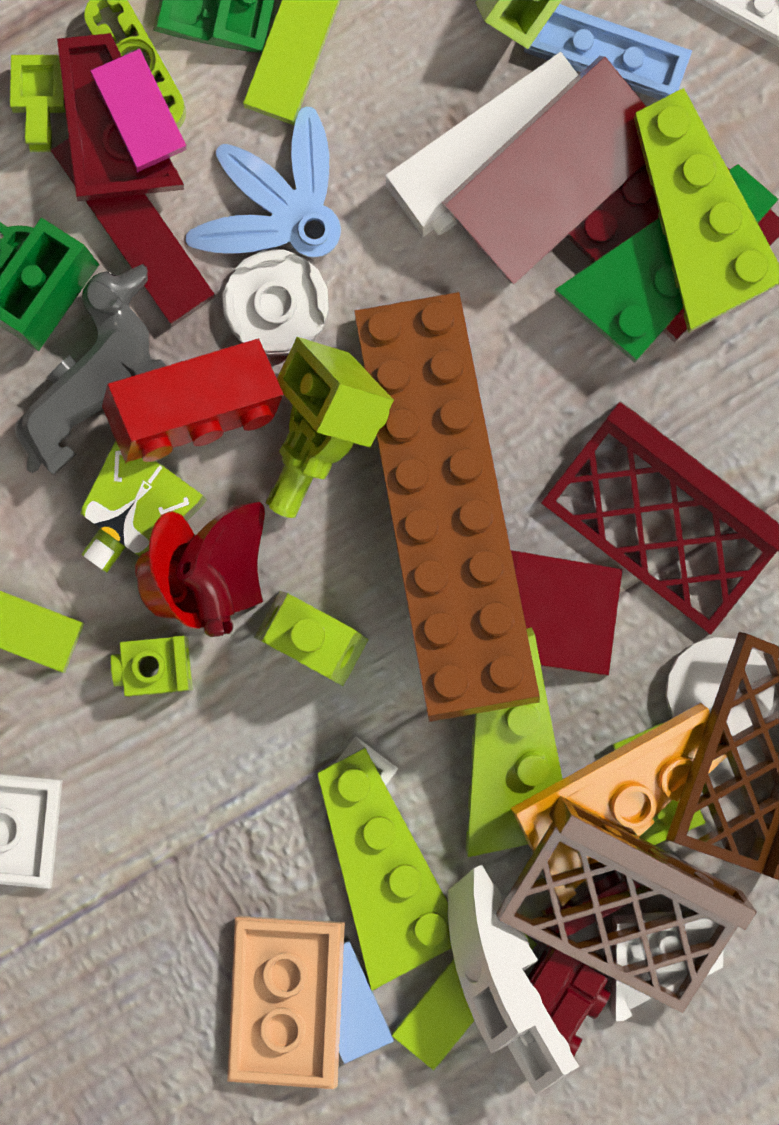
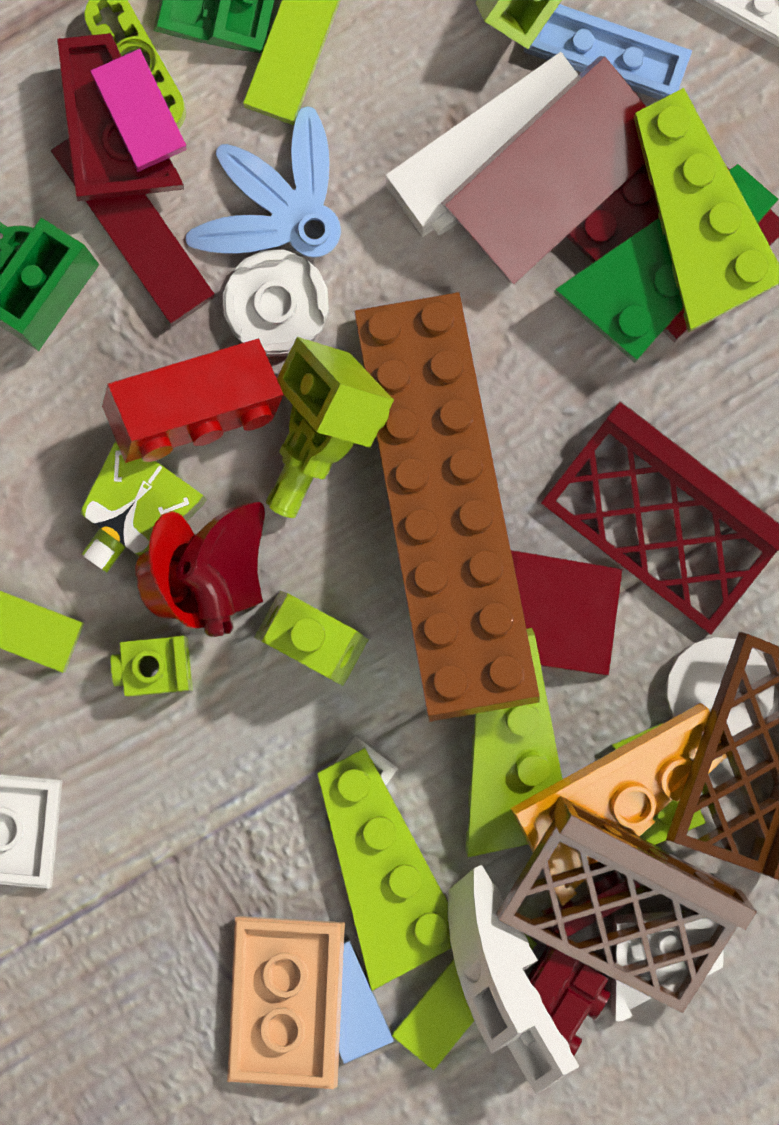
(37, 91): lime plate -> none
(81, 386): dark grey animal -> none

